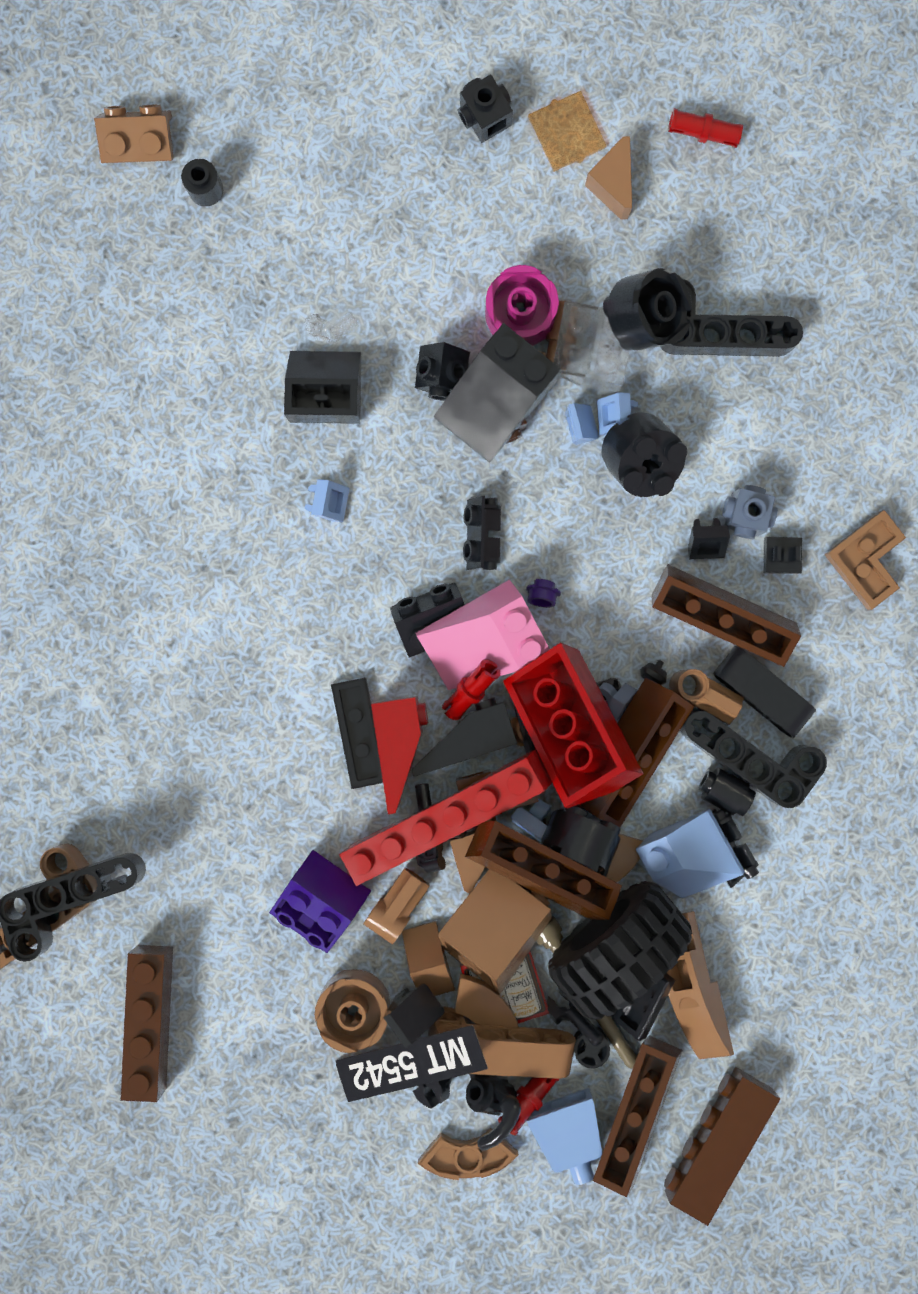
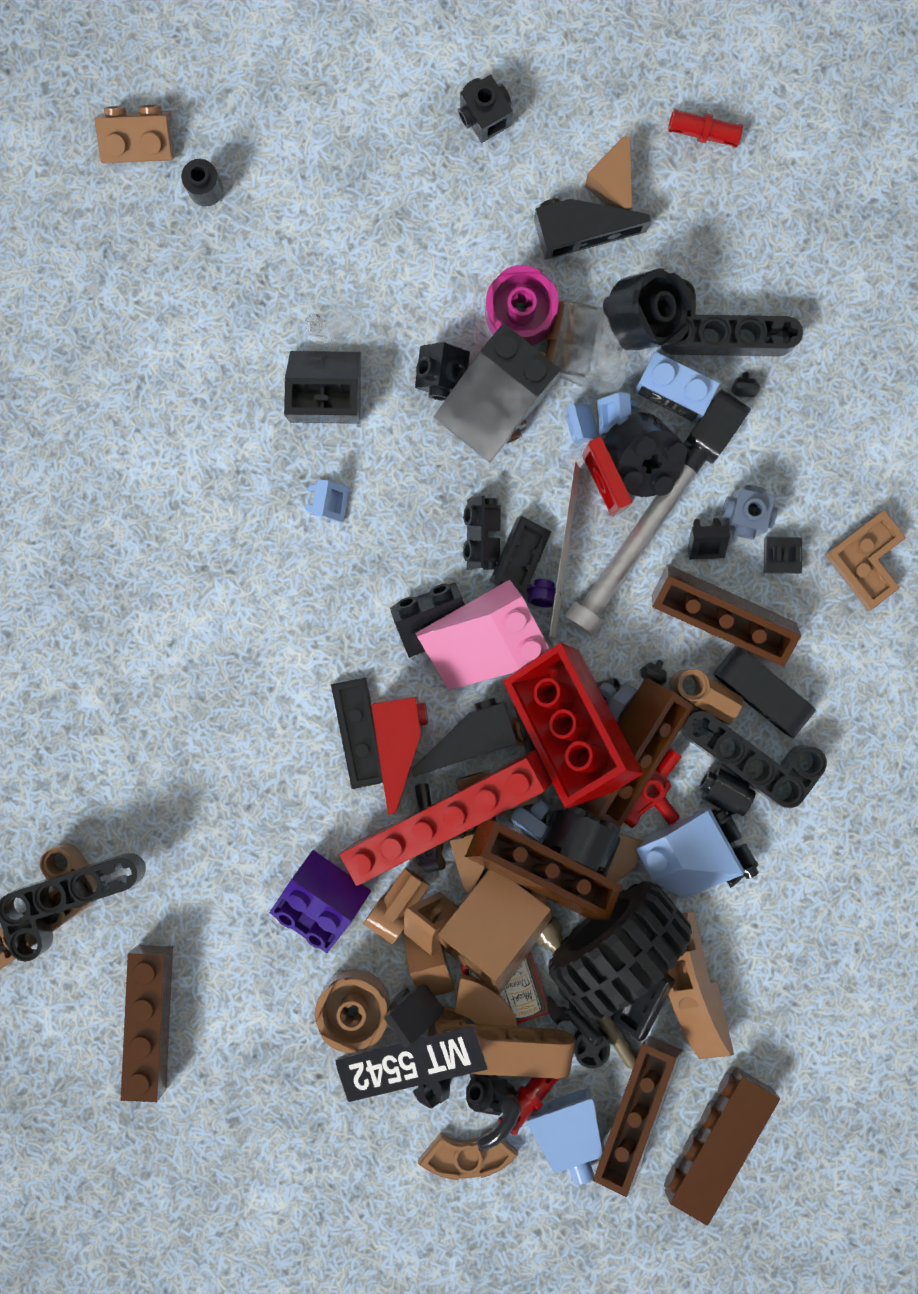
(427, 919): none -> medium nougat slope
(471, 689): red pin -> none
(521, 554): none -> black plate
(565, 549): none -> white sticker
(567, 131): clear orange piece -> none
(579, 225): none -> black slope
(606, 477): none -> red tile
(655, 793): none -> red piece
(676, 387): none -> light blue brick
(704, 444): none -> piece
(745, 386): none -> black rock

